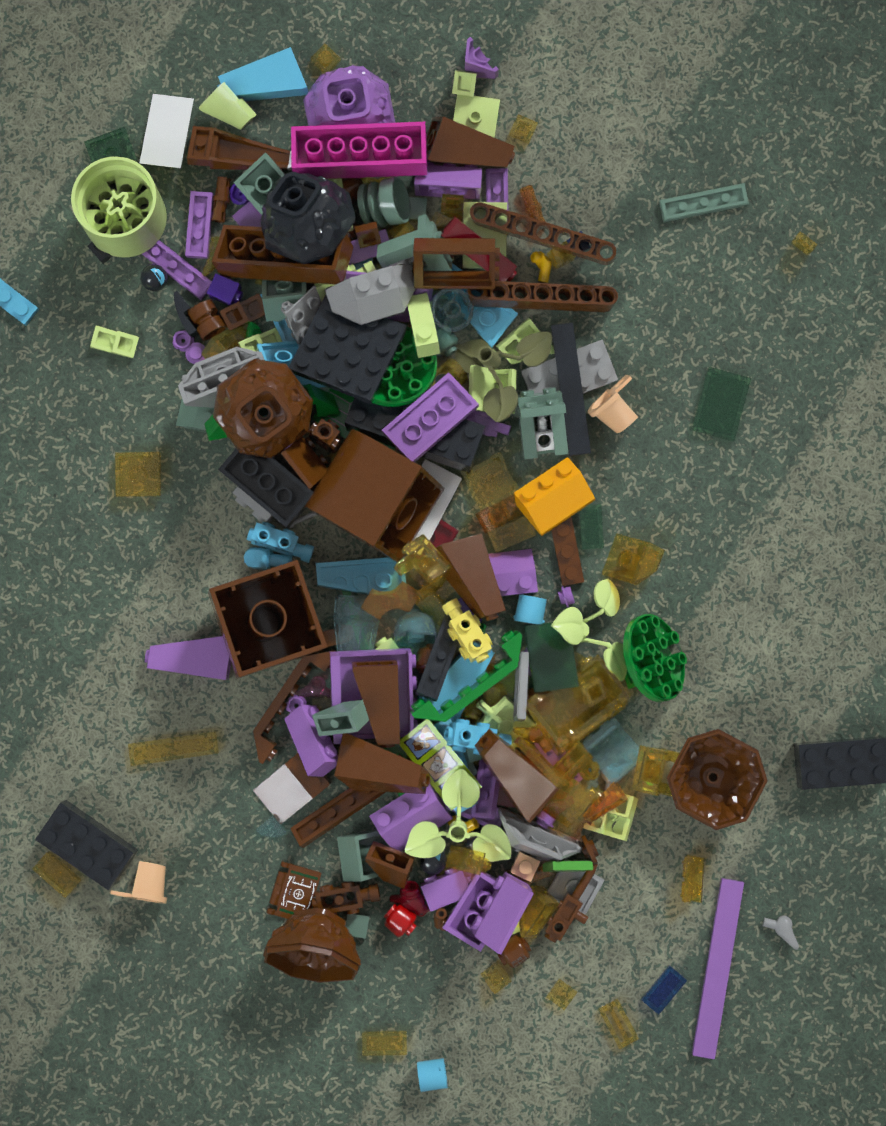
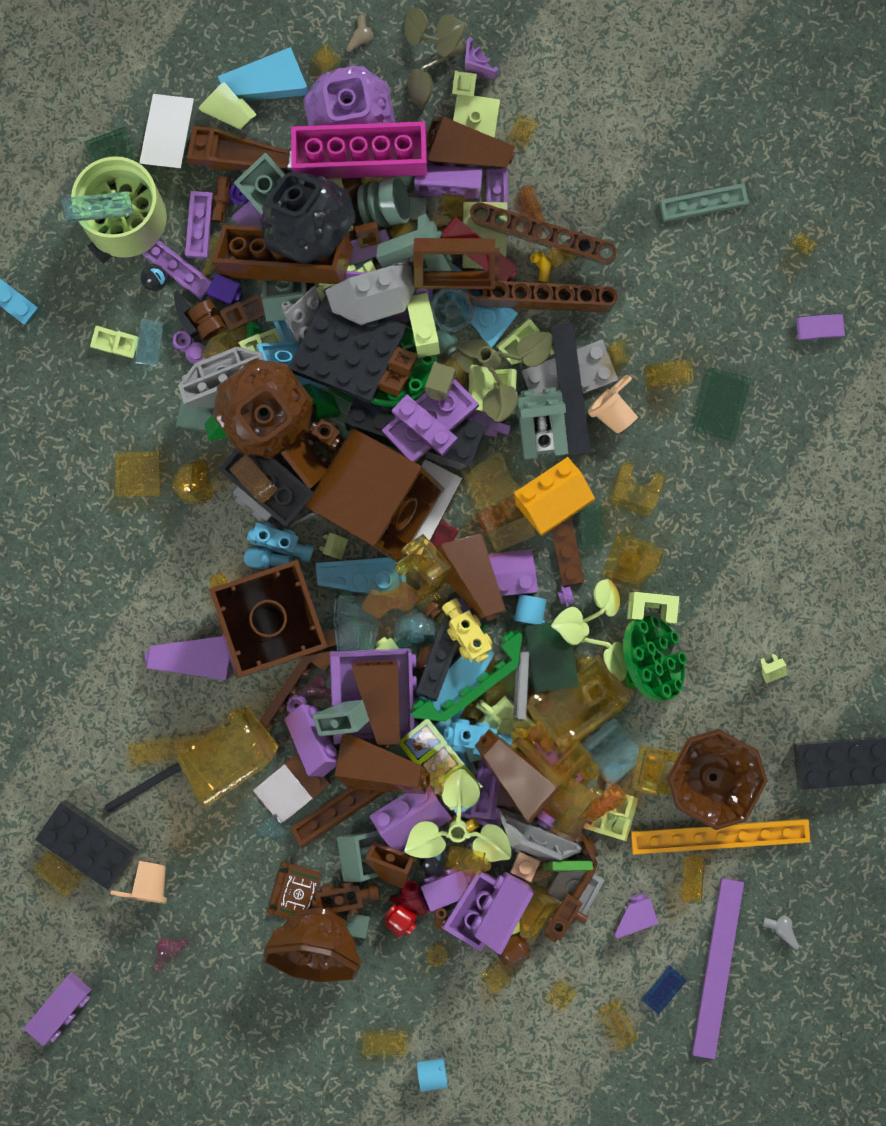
(58, 1010): none -> medium lavender brick
(96, 207): none -> clear light blue plate
(143, 787): none -> black bar
(148, 342): none -> clear light blue plate
(167, 949): none -> clear pink animal
(191, 483): none -> clear yellow cylinder
(218, 579): none -> clear yellow plate
(226, 756): none -> clear yellow windscreen
(253, 479): none -> clear orange slope
(334, 546): none -> yellowish green tile
(361, 35): none -> dark tan animal
(398, 371): none -> reddish brown slope
(424, 425): none -> medium lavender plate
(432, 960): none -> clear yellow plate
(433, 609): none -> reddish brown plate
(437, 779): none -> clear yellow plate
(440, 381): none -> olive brick
(449, 33): none -> olive plant
(618, 353): none -> clear yellow slope
(635, 916): none -> medium lavender slope
(636, 497): none -> clear yellow piece
(668, 611): none -> yellowish green panel
(669, 373): none -> clear yellow slope
(729, 837): none -> light orange plate
(773, 670): none -> yellowish green tile
(820, 327): none -> medium lavender slope

